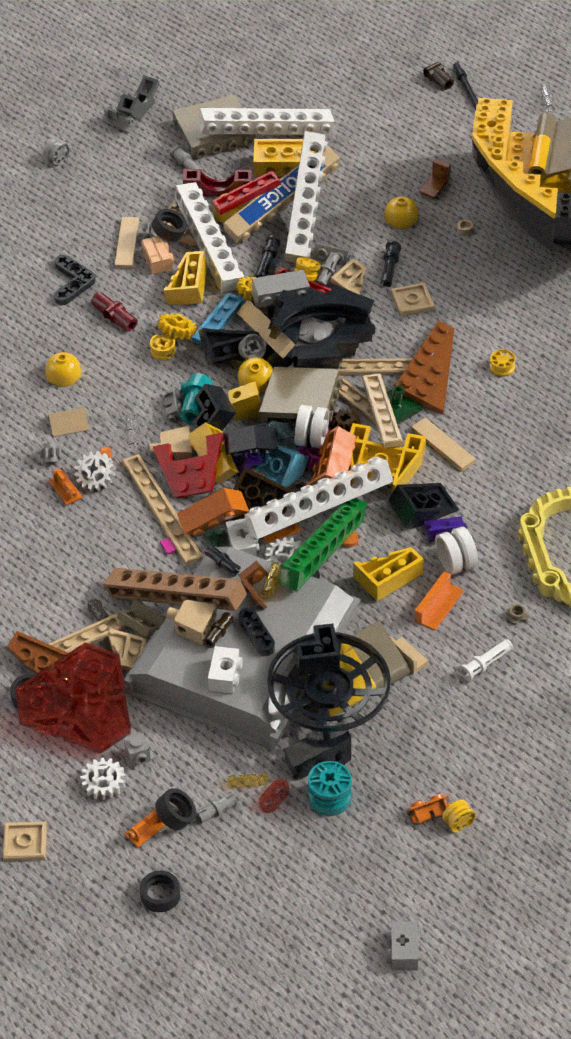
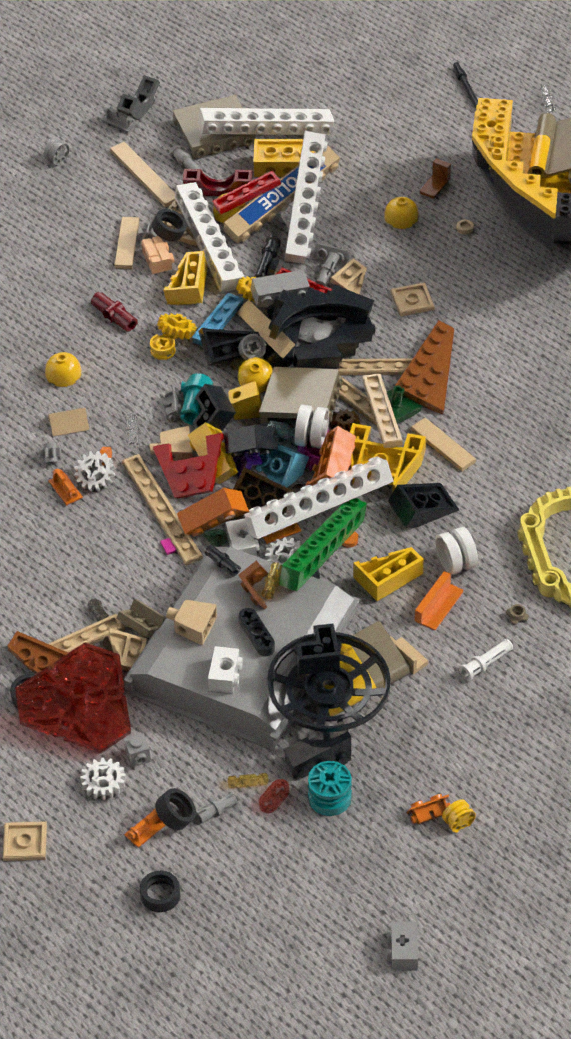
(77, 279): black beam -> none
(144, 174): none -> tan tile
(174, 588): medium nougat brick -> none
(218, 630): dark brown pin -> none
(309, 266): yellow wheel -> none
(391, 258): black pin -> none
(437, 73): dark brown piece -> none
(440, 526): dark purple bracket -> none
(502, 364): yellow wheel -> none

